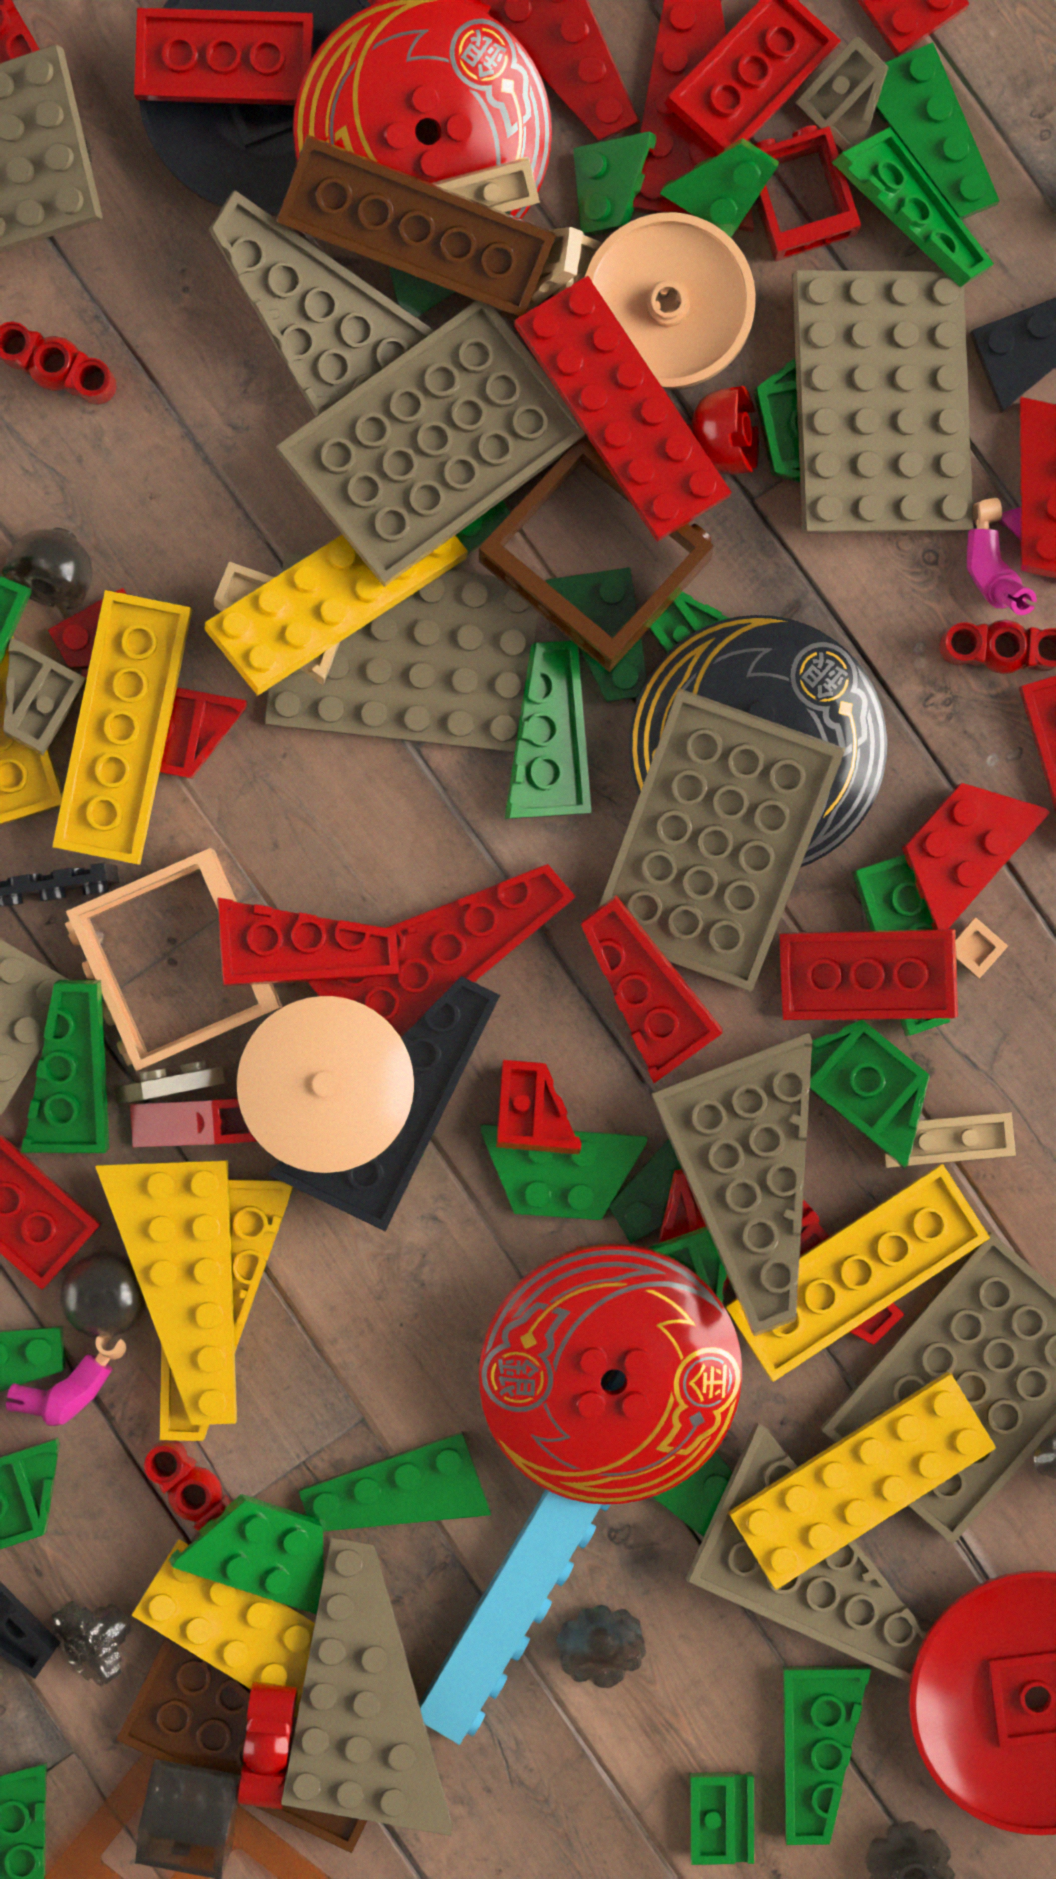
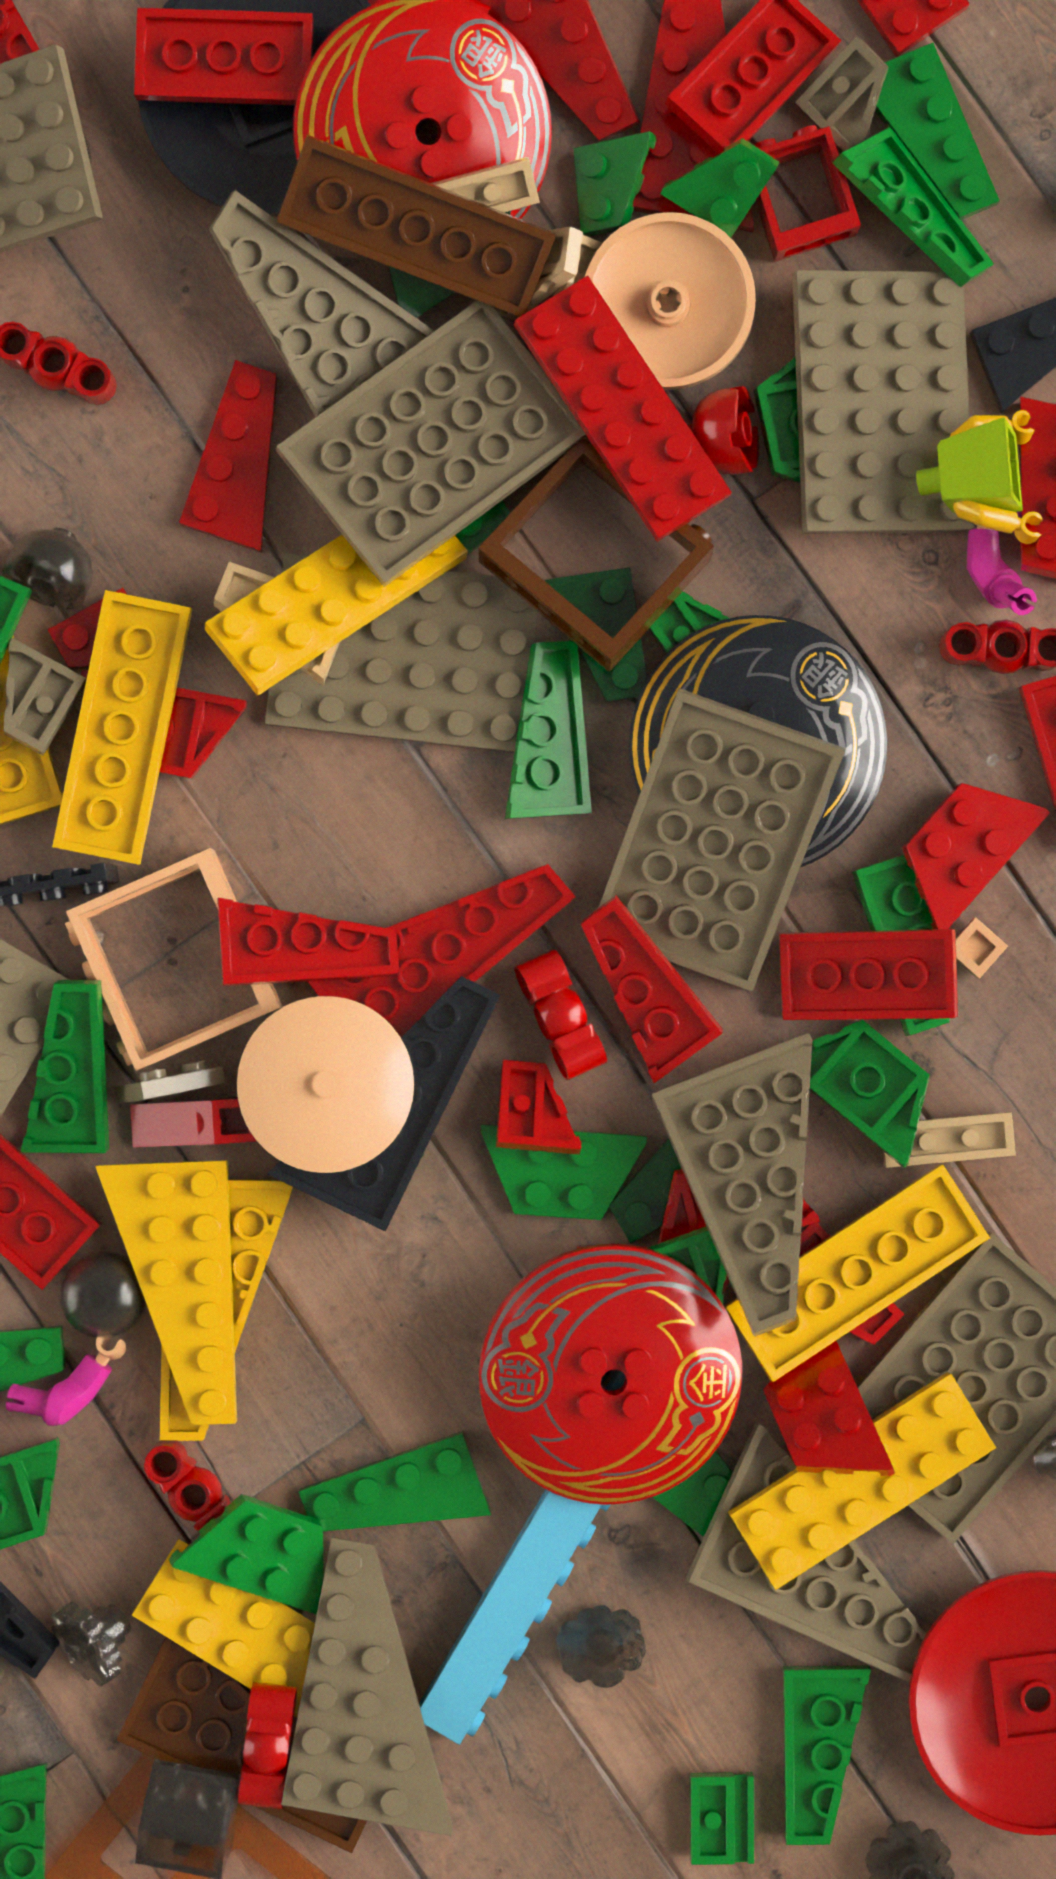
(235, 464): none -> red wing
(560, 1014): none -> red piece
(826, 1417): none -> red wing
(982, 474): none -> lime torso

